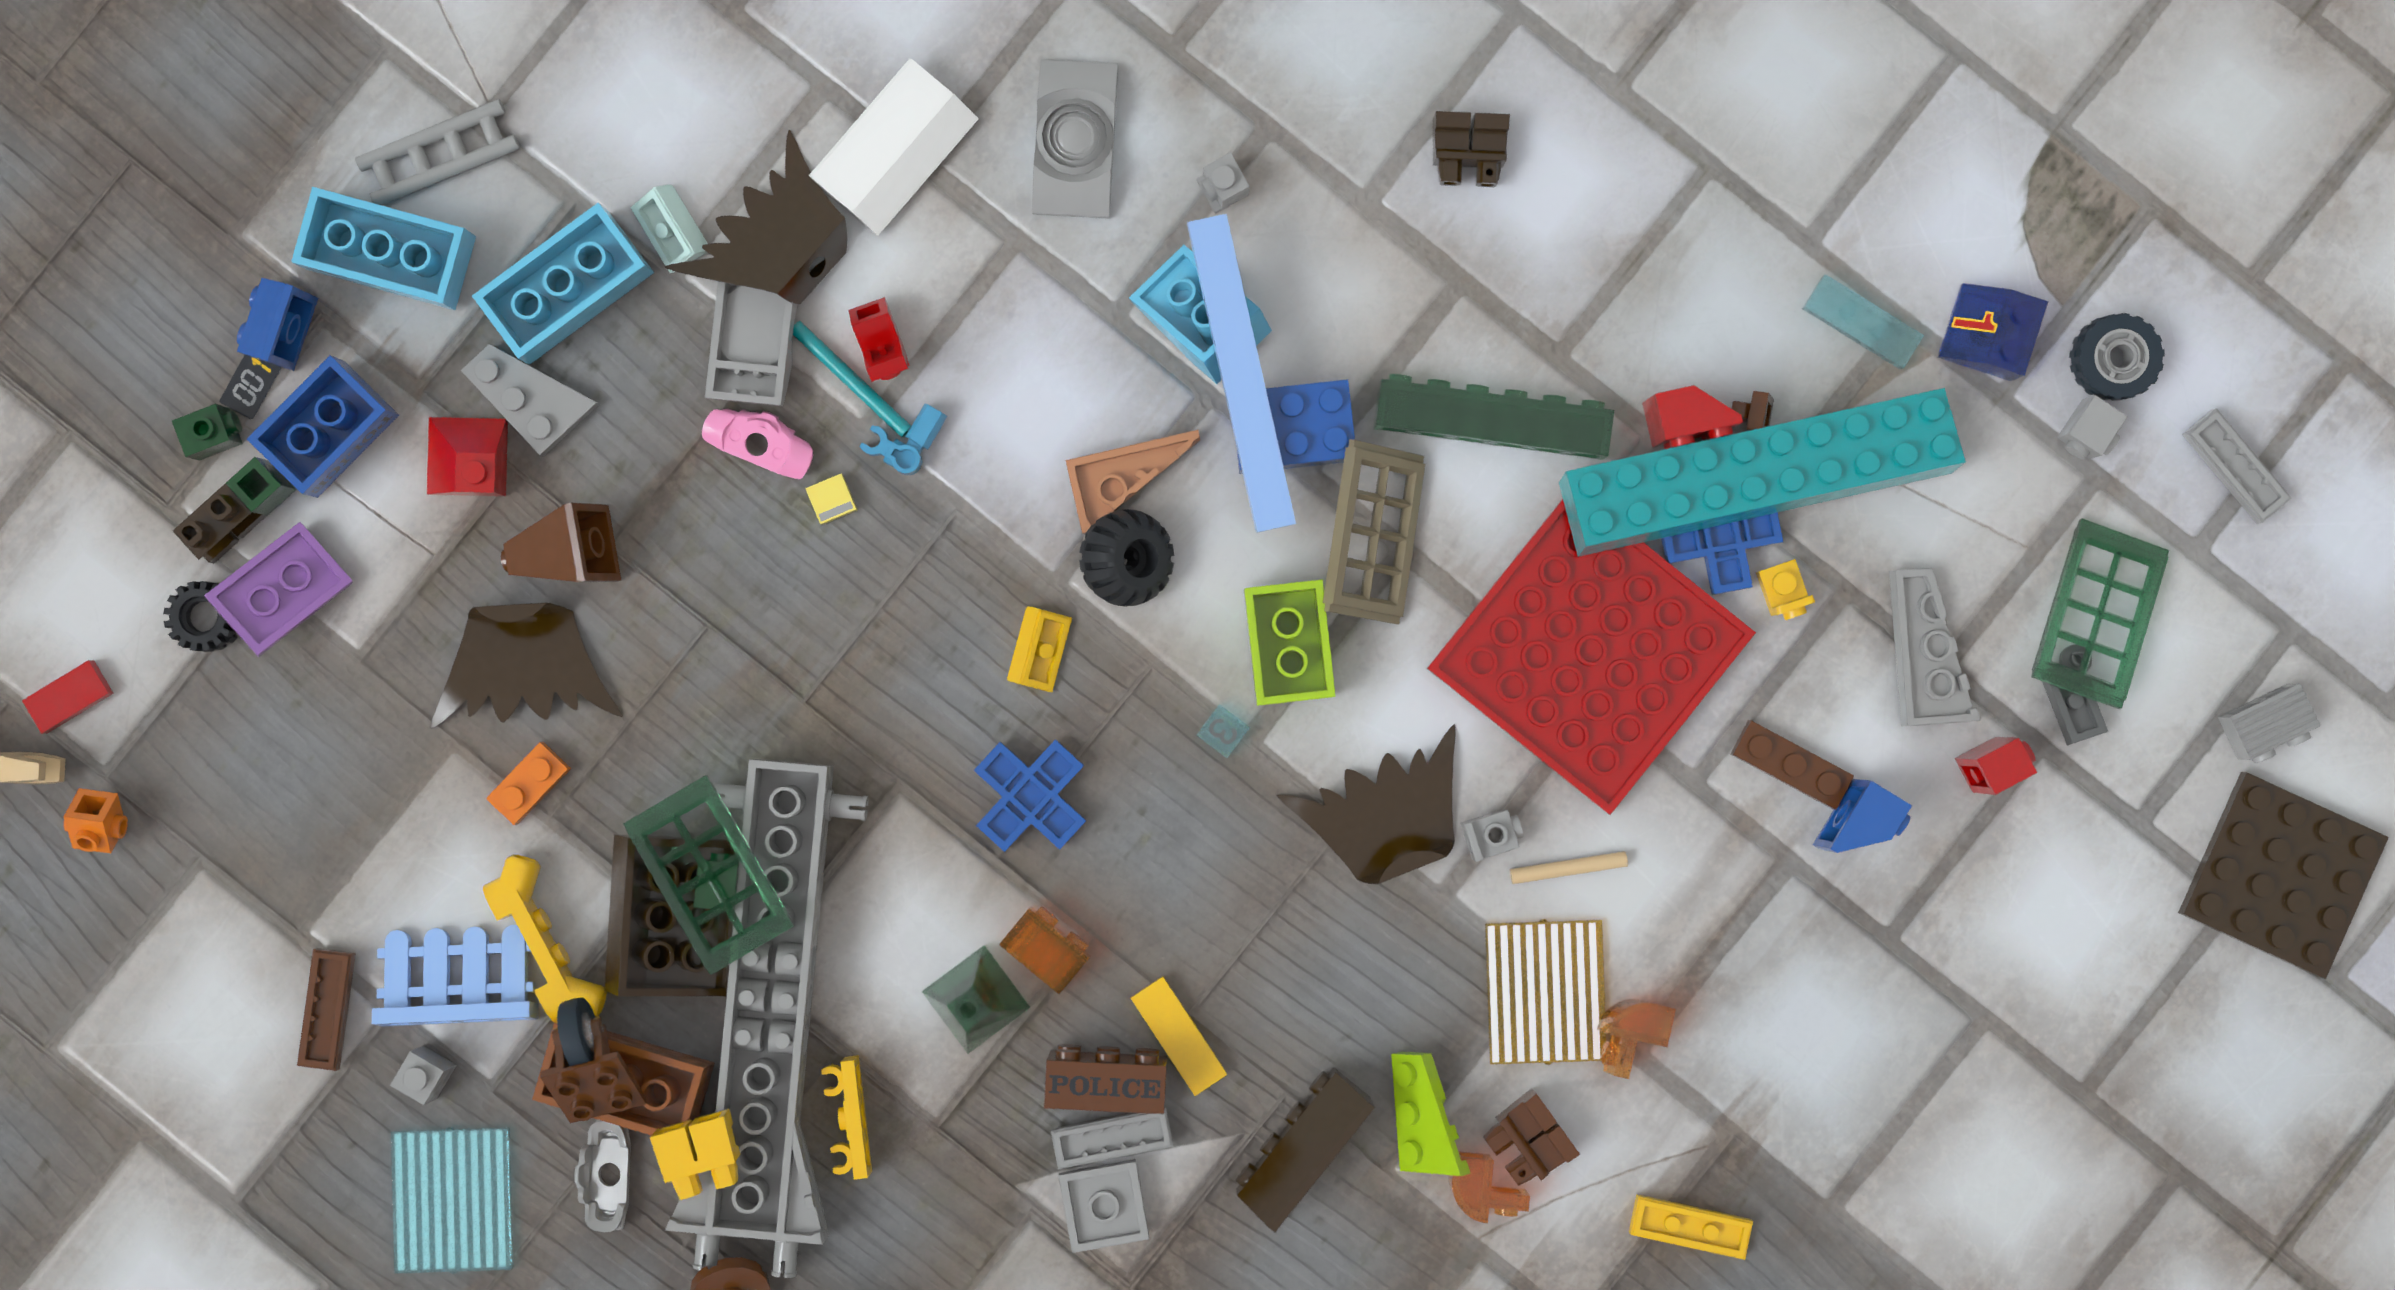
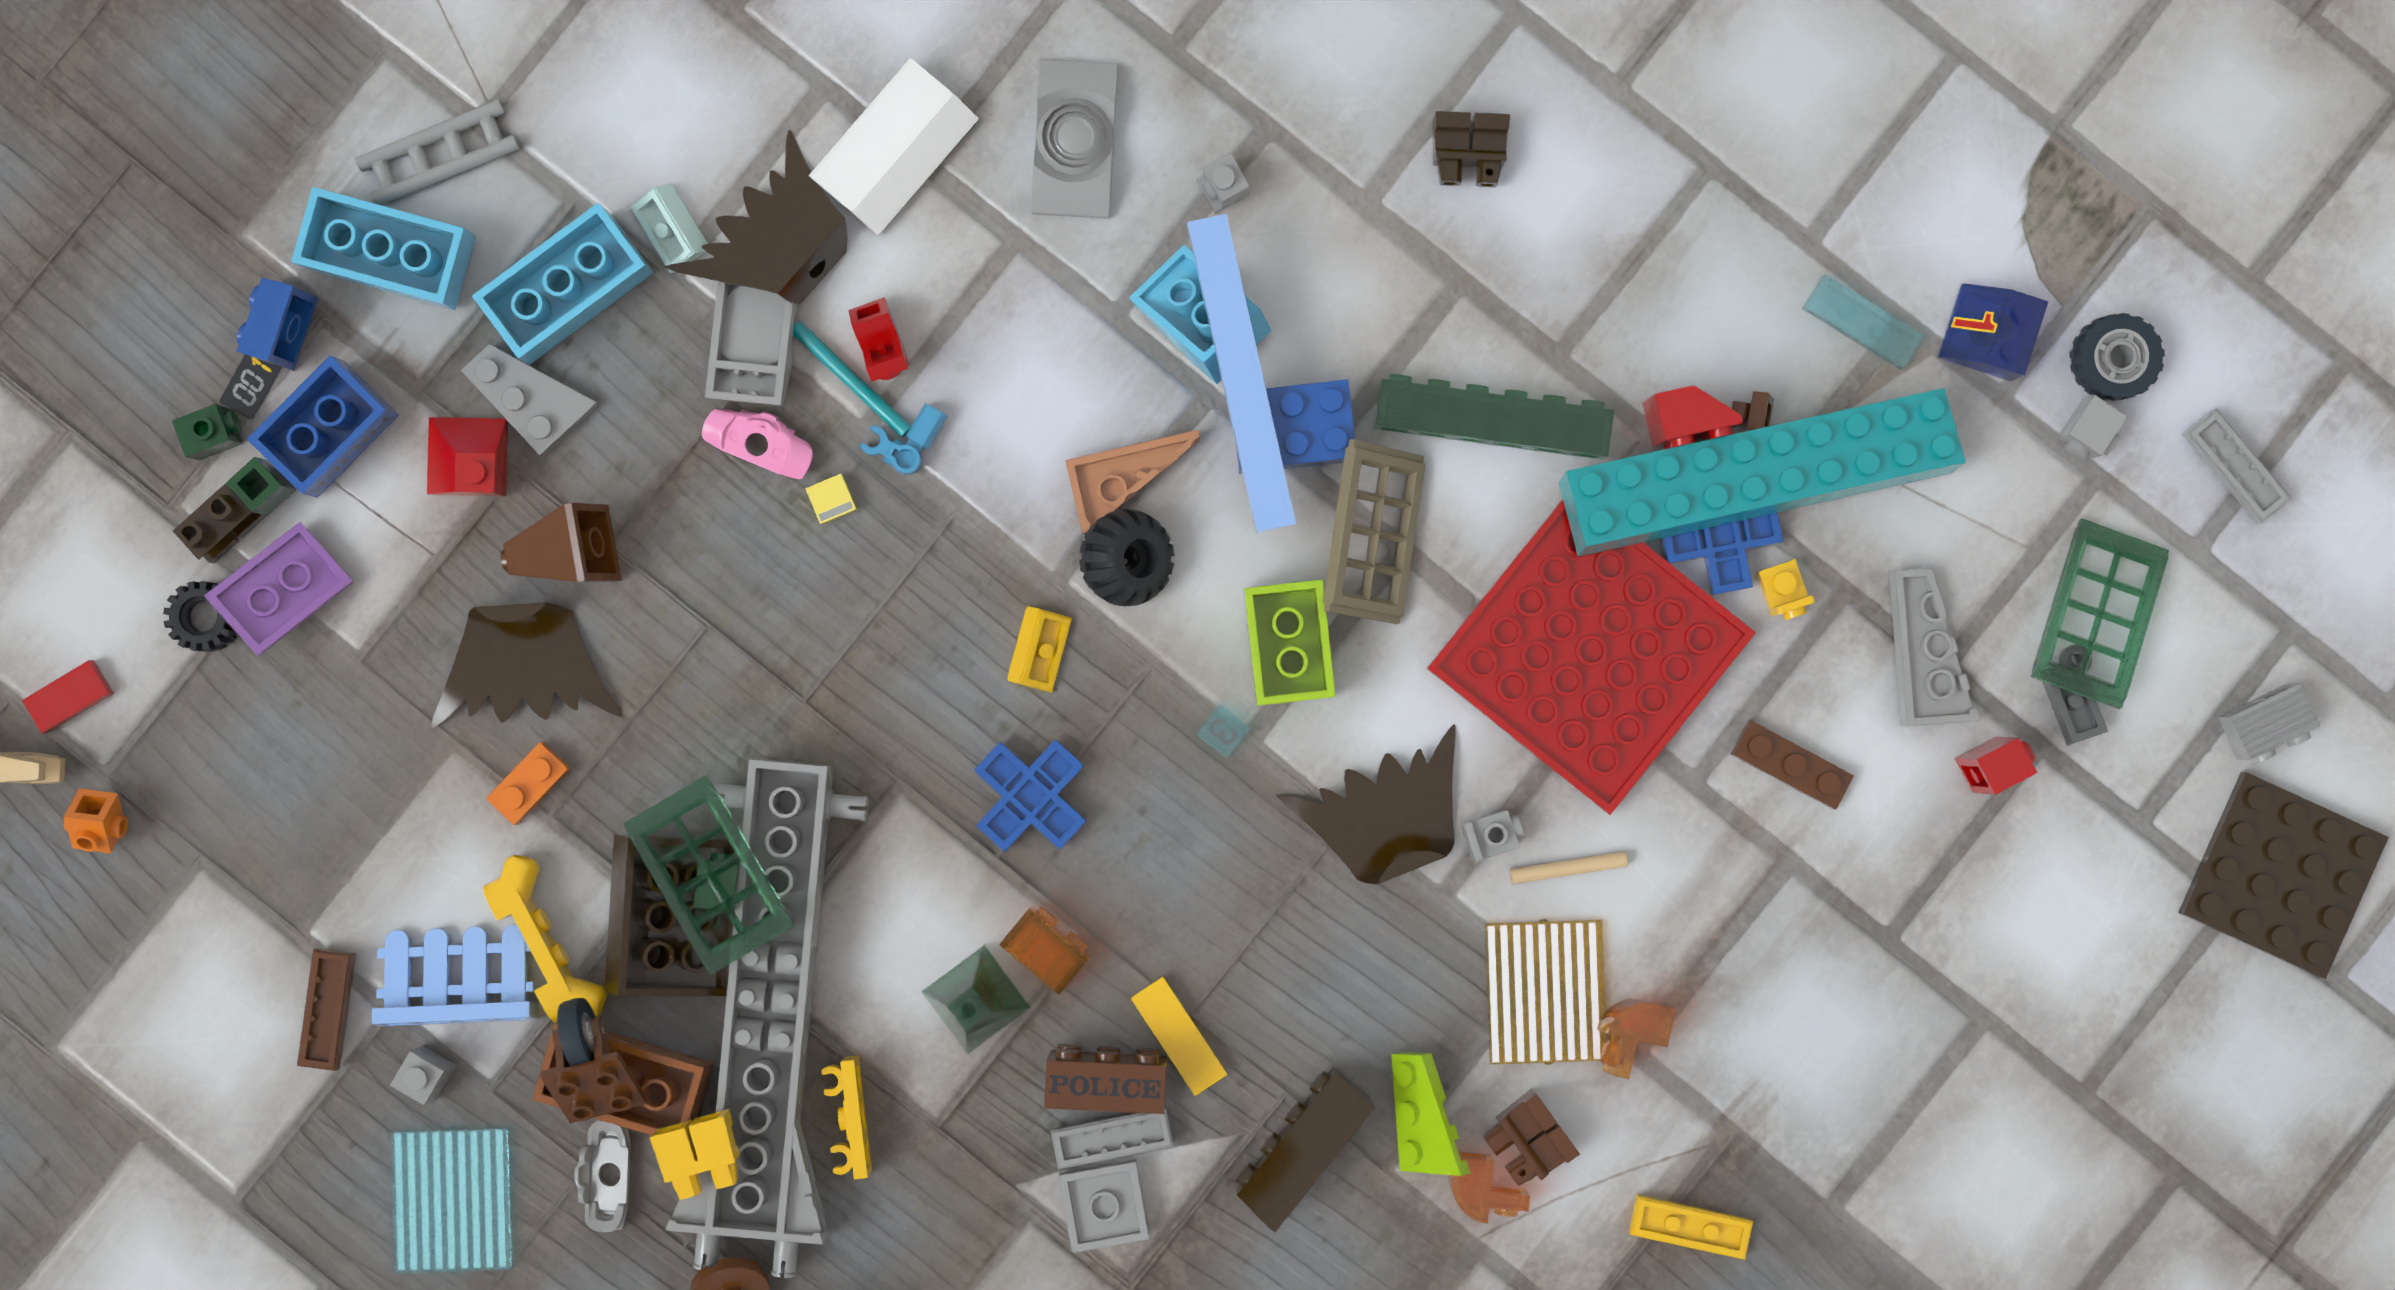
(1863, 818): blue slope -> none

